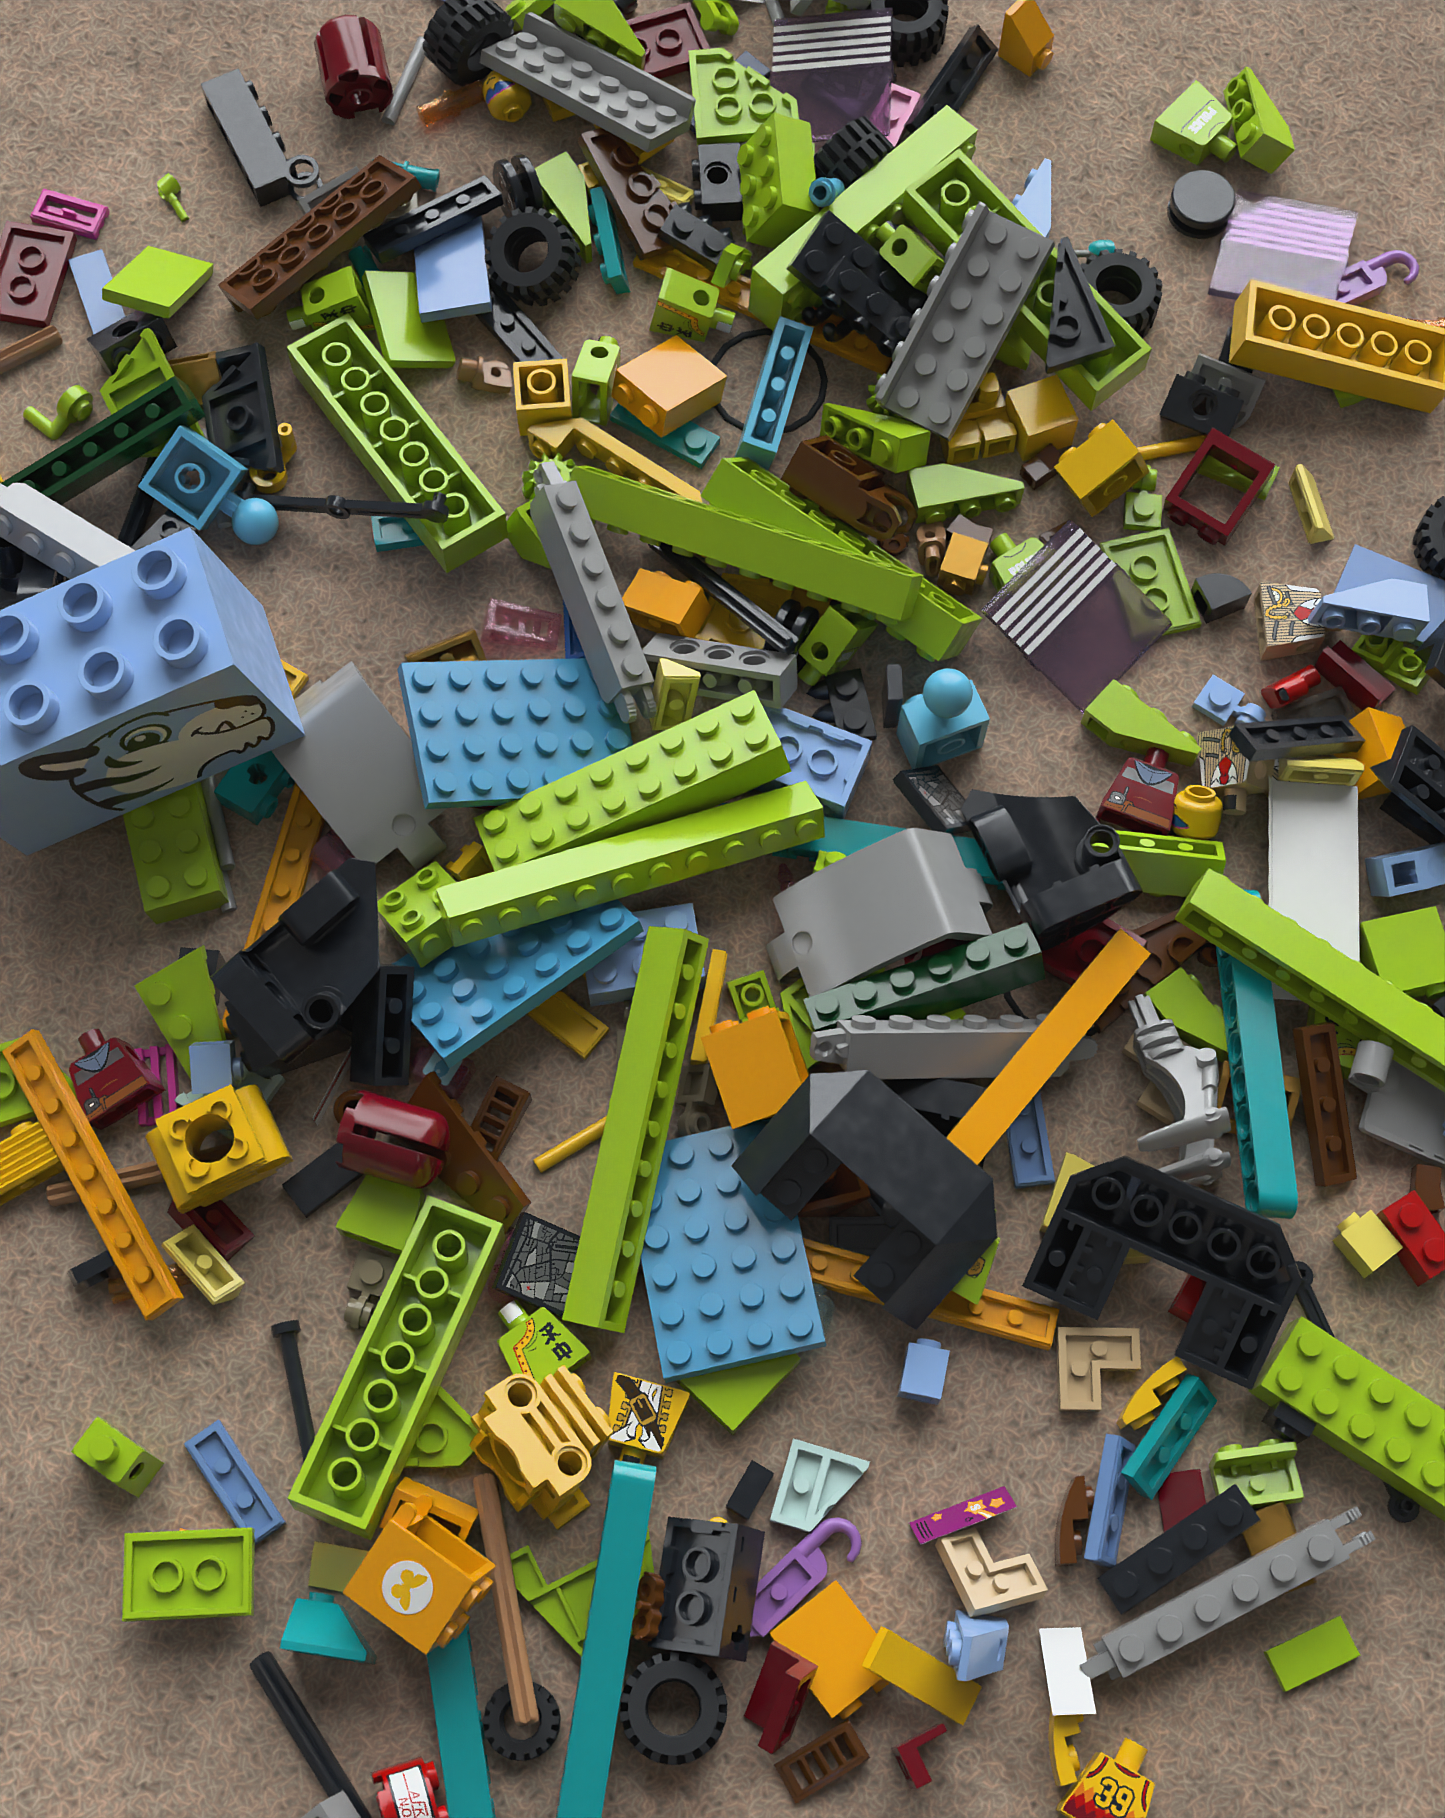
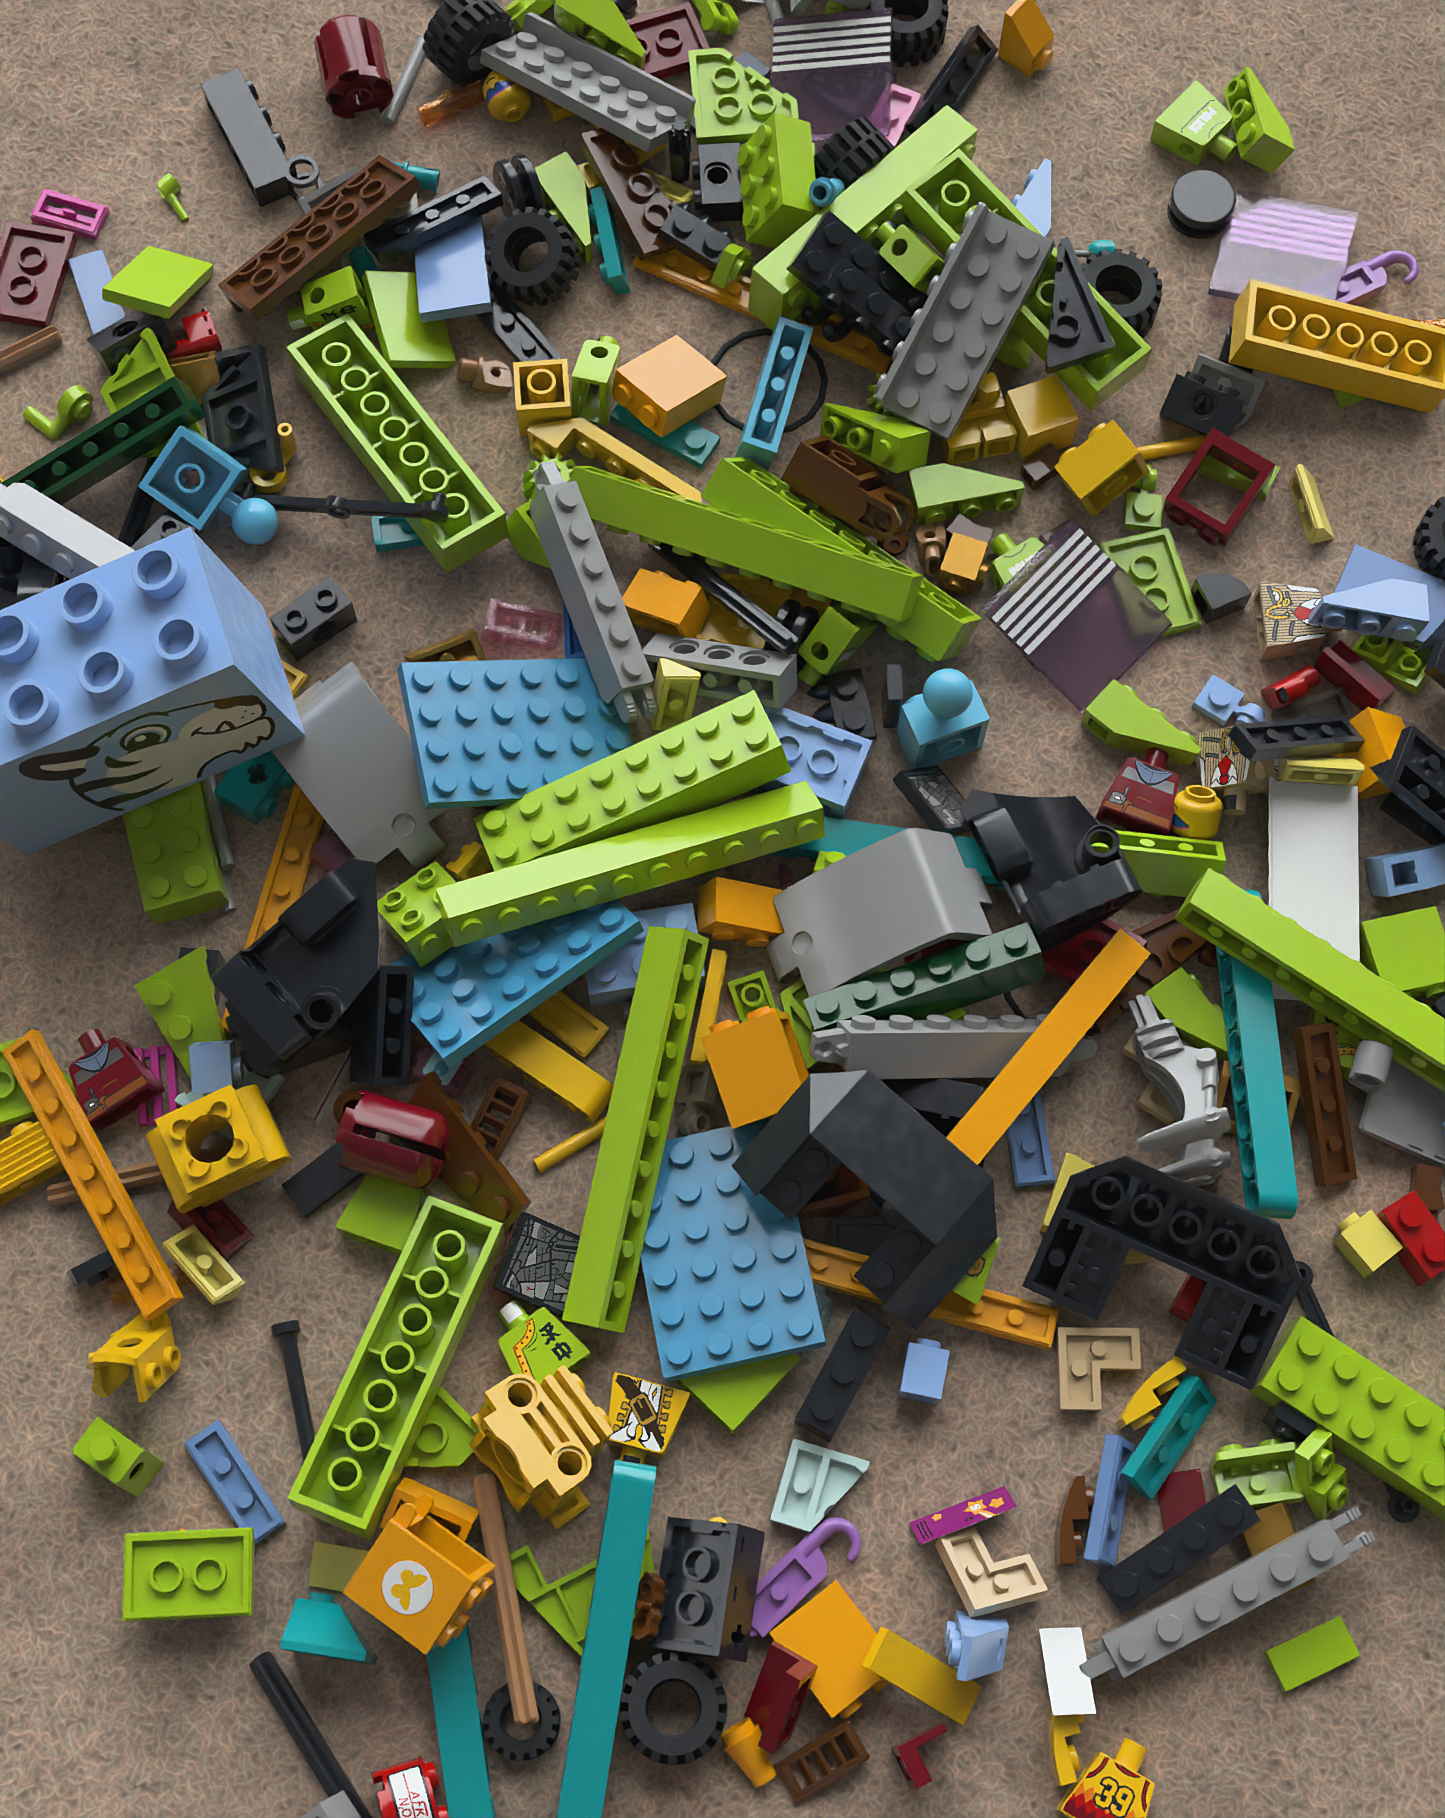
(152, 1359): none -> yellow piece
(200, 334): none -> red piece
(313, 618): none -> black brick
(370, 1279): dark tan plate -> none
(552, 1069): none -> yellow beam
(679, 151): none -> black piece
(688, 308): lime torso -> none
(738, 911): none -> light orange brick
(742, 1746): none -> light orange cone
(749, 1490): black piece -> none
(842, 1375): none -> black brick
(1319, 1476): none -> lime slope

